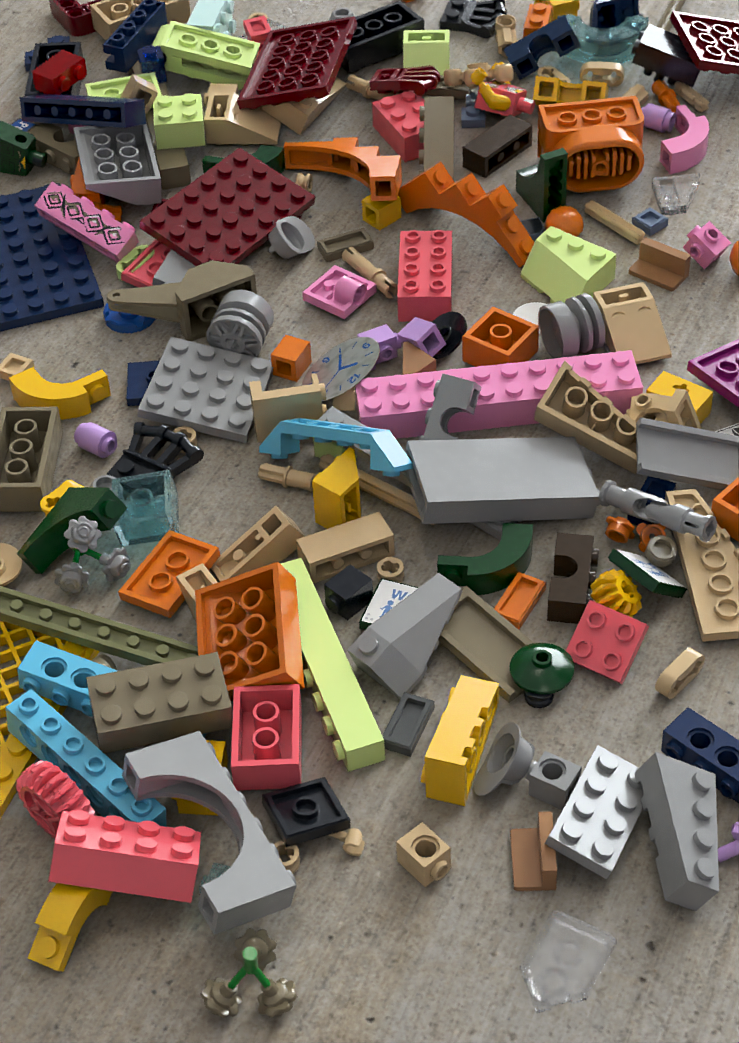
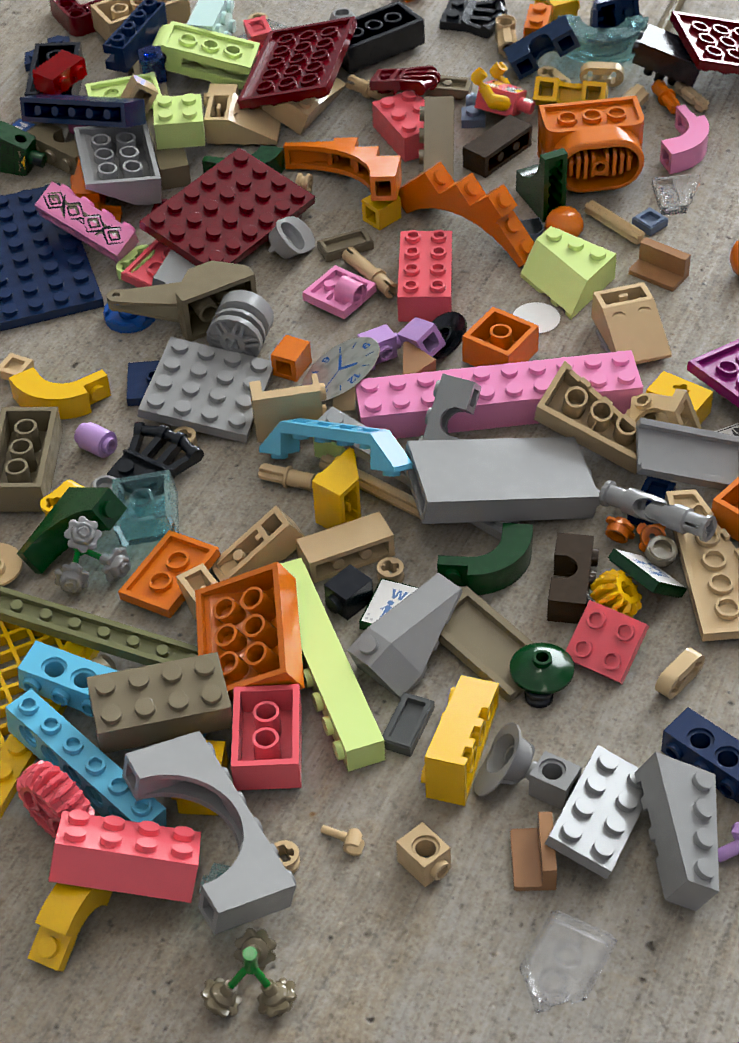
(305, 811): black tile -> none
(427, 48): yellowish green slope -> none
(500, 73): tan gear -> none
(520, 598): orange tile -> none
(571, 326): light grey wheel -> none
(658, 118): lavender brick -> none
(706, 244): bright pink brick -> none

